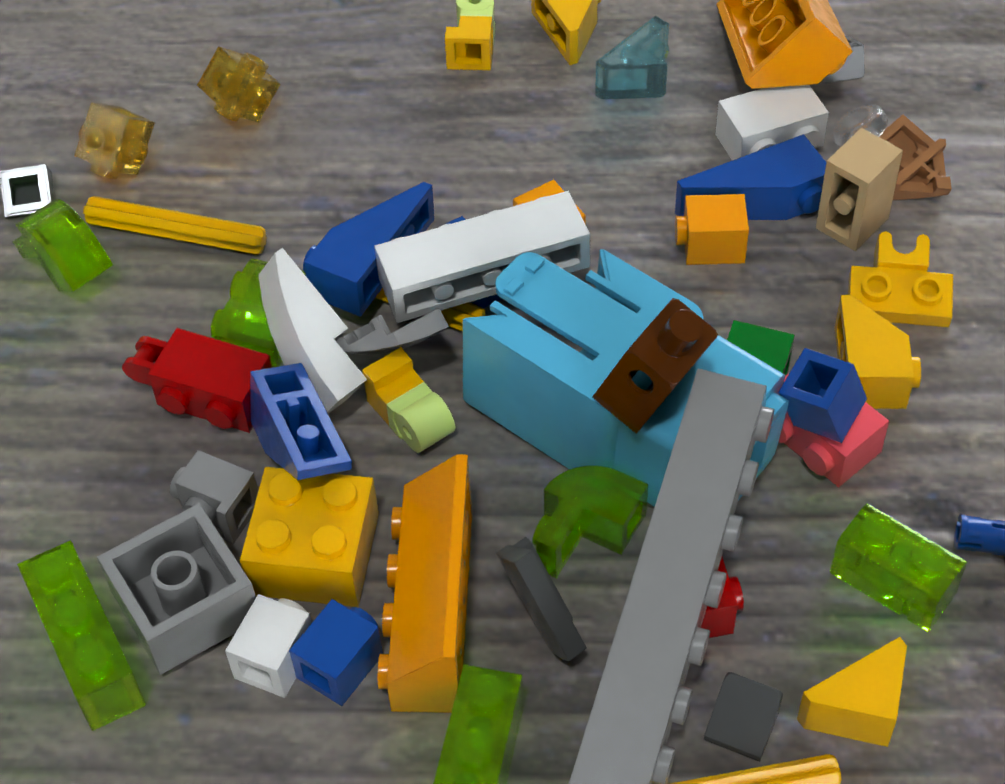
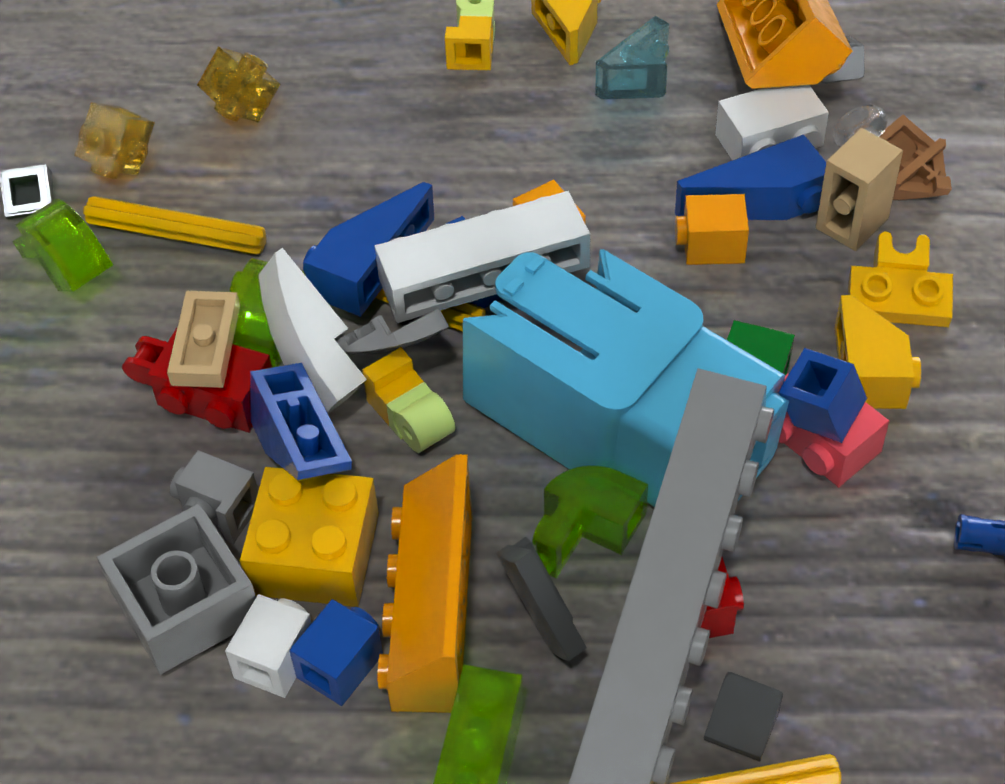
(81, 635): clear neon green brick -> none
(204, 339): none -> tan plate
(662, 352): reddish brown torso -> none
(859, 699): yellow slope -> none
(897, 566): clear neon green brick -> none

